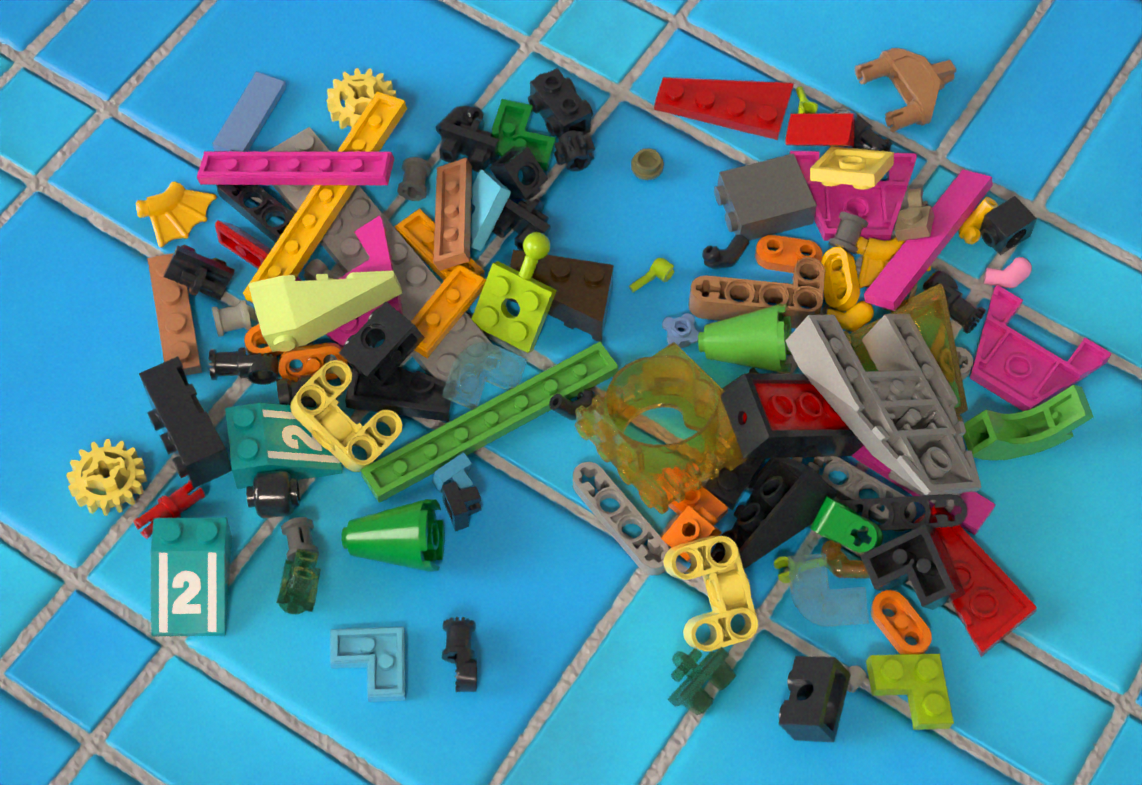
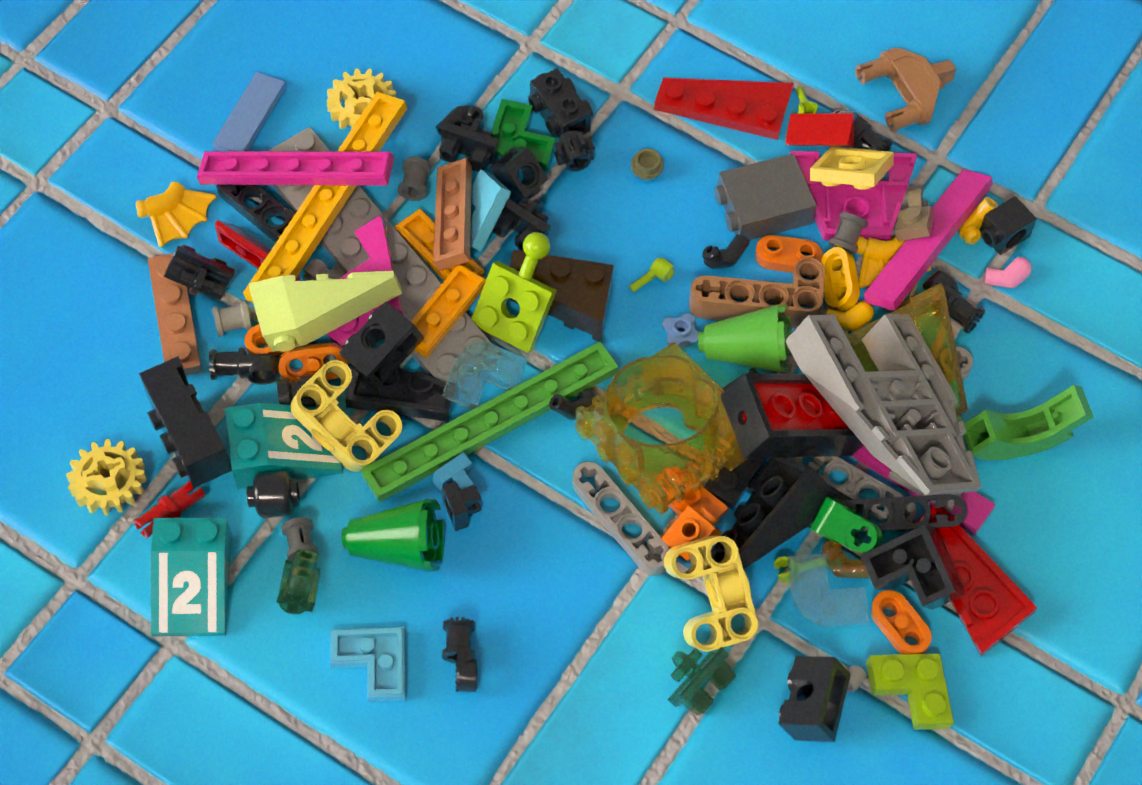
(1021, 368): dark pink wing -> none

